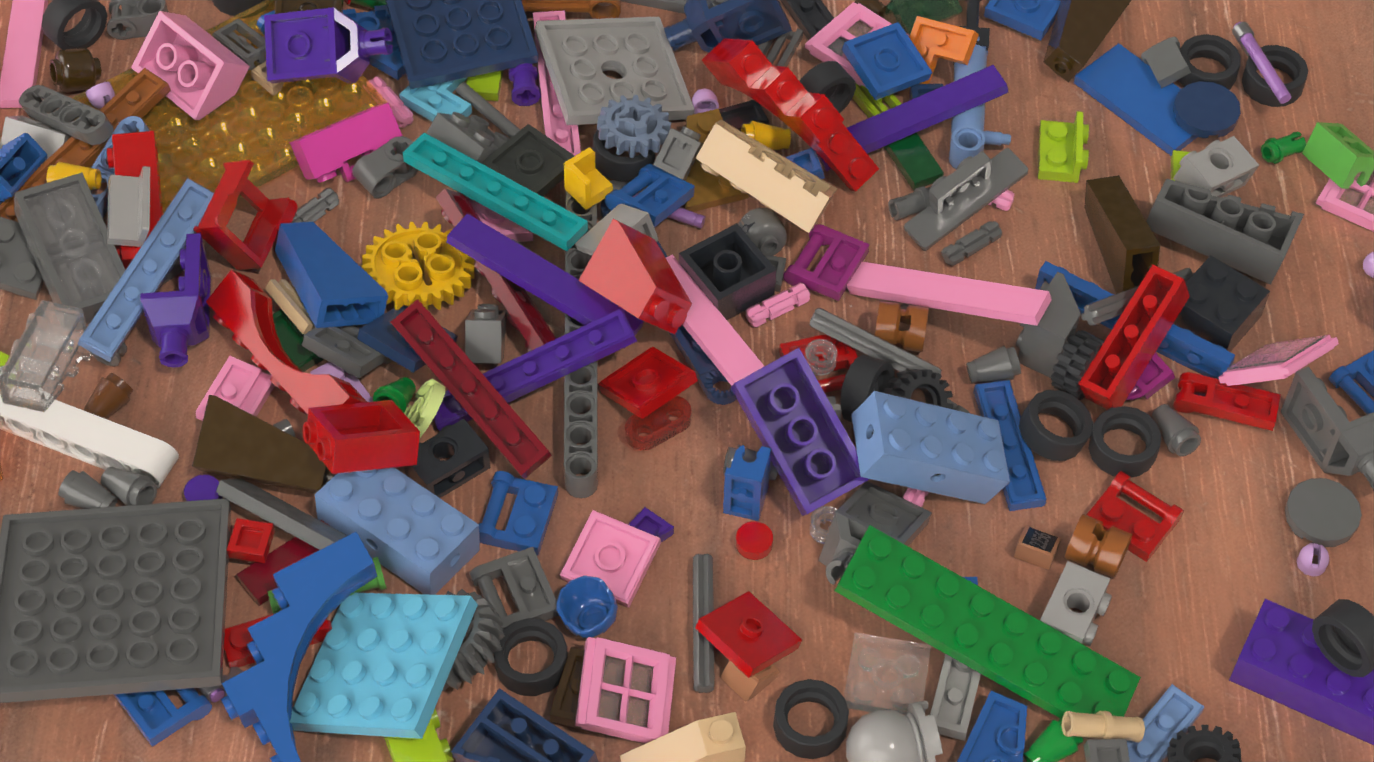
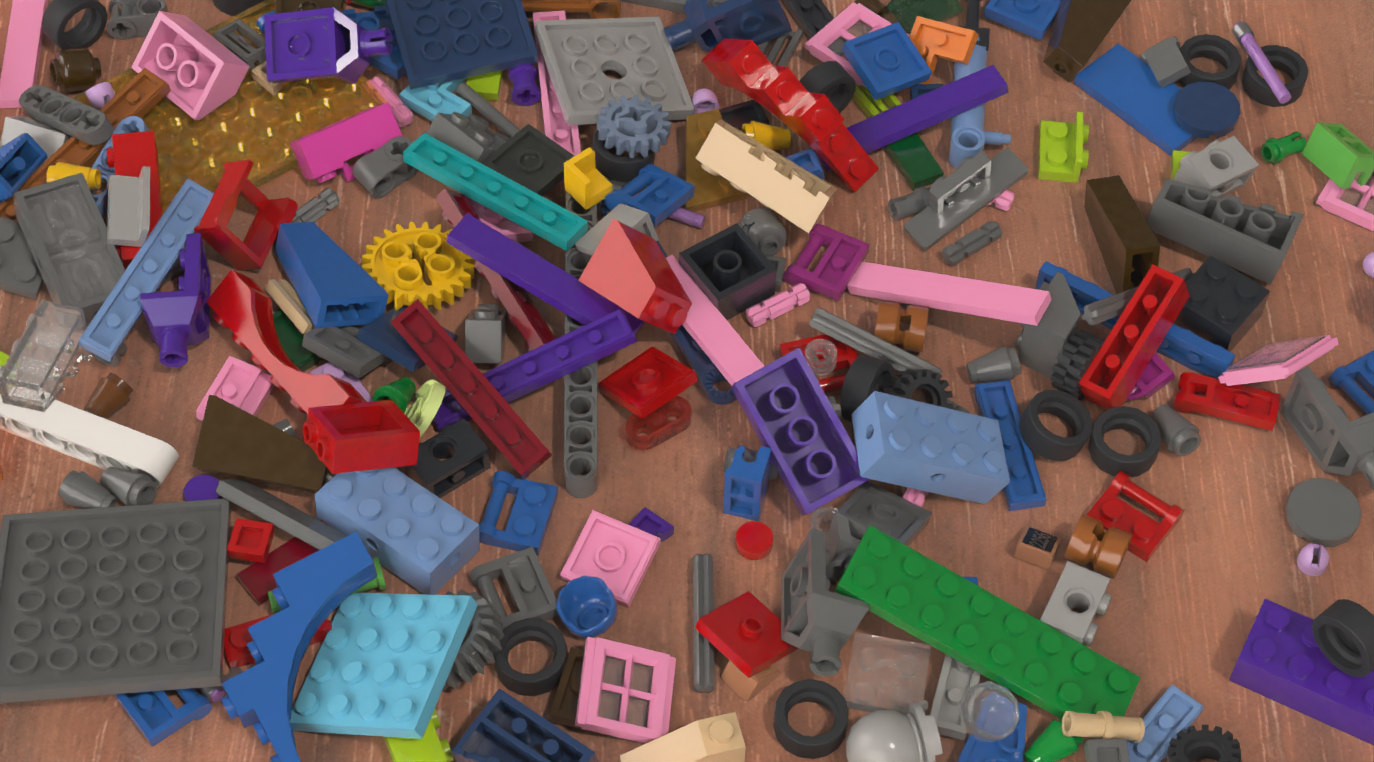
(679, 152): dark grey bracket -> none
(811, 613): none -> dark grey plate
(989, 712): none -> clear hair

